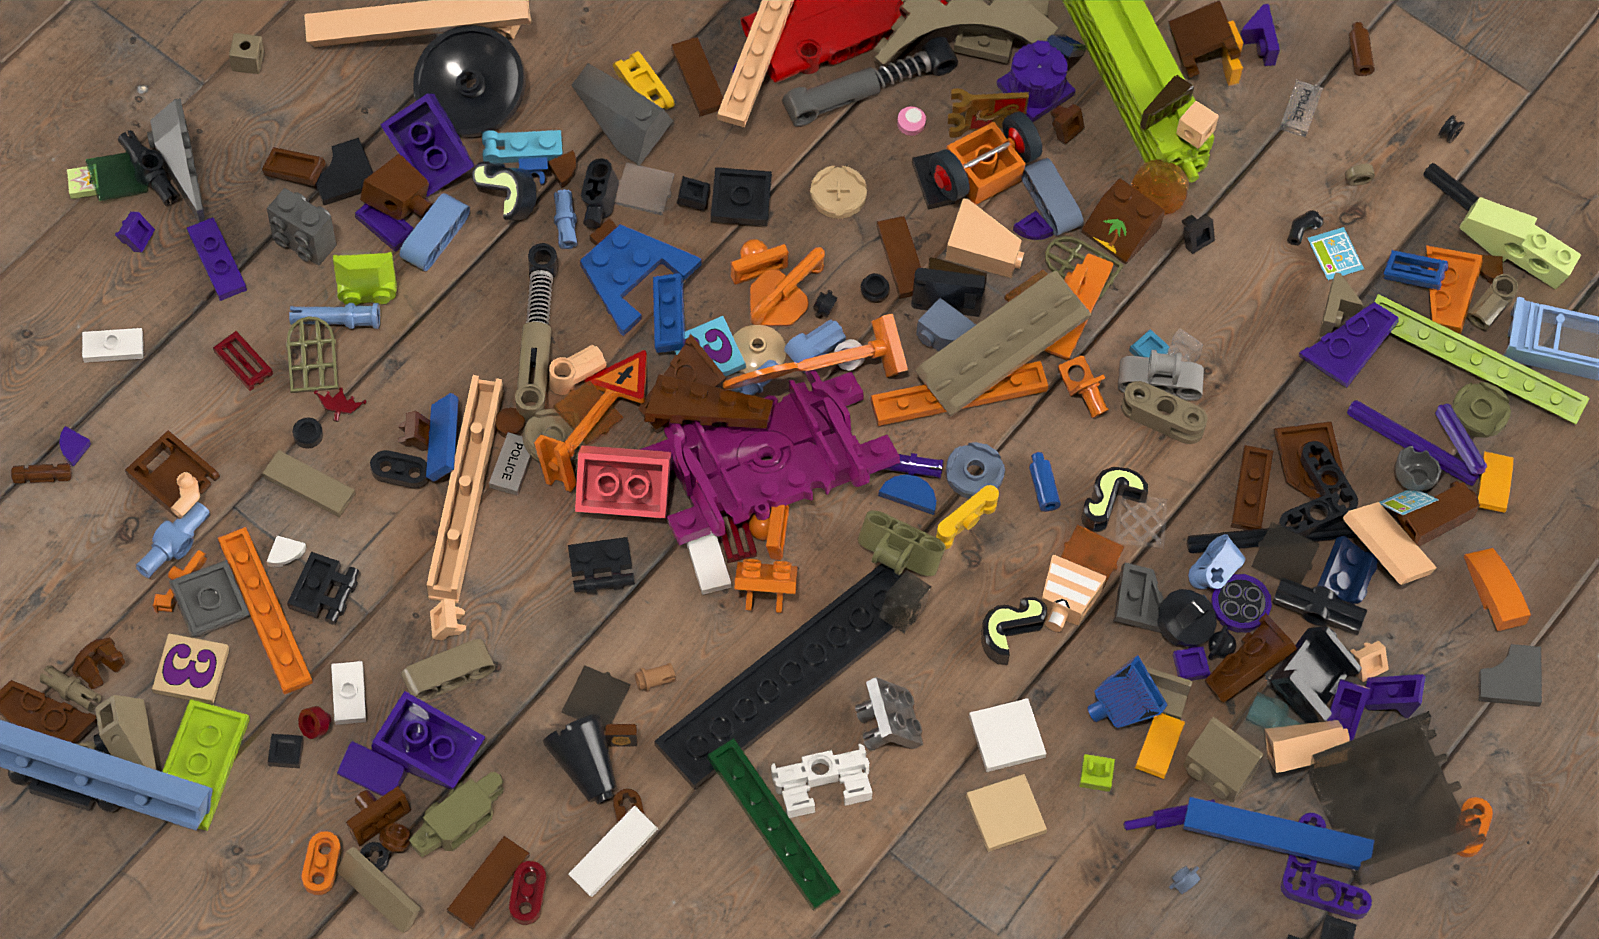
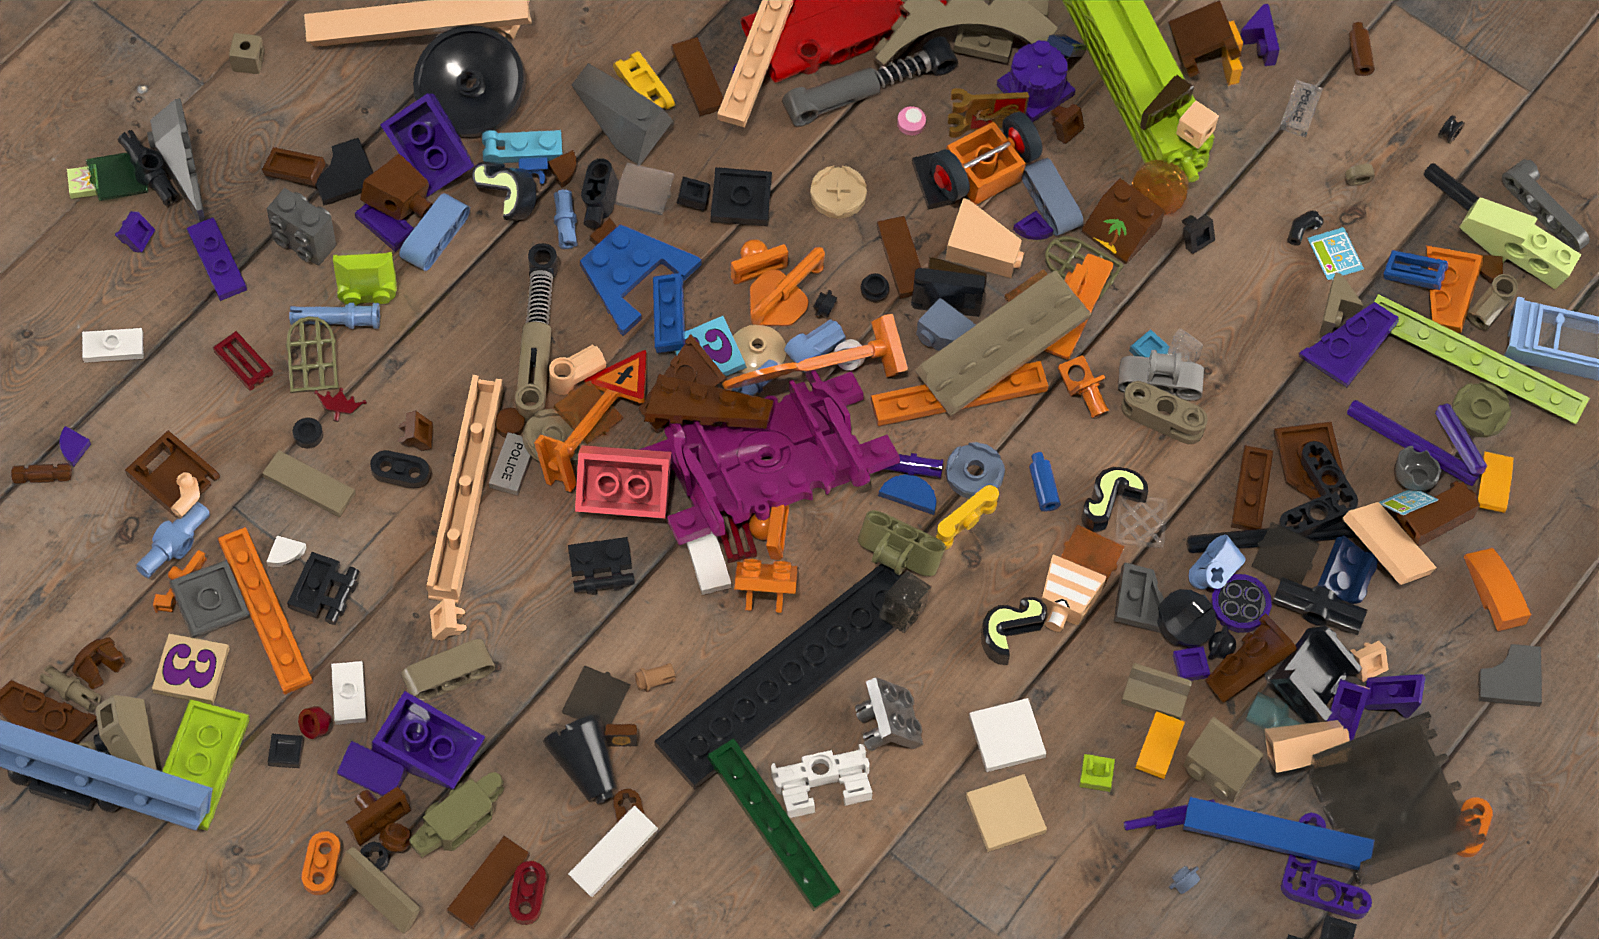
(442, 437): blue tile -> none
(1127, 696): blue torso -> none
(1522, 184): none -> dark grey beam

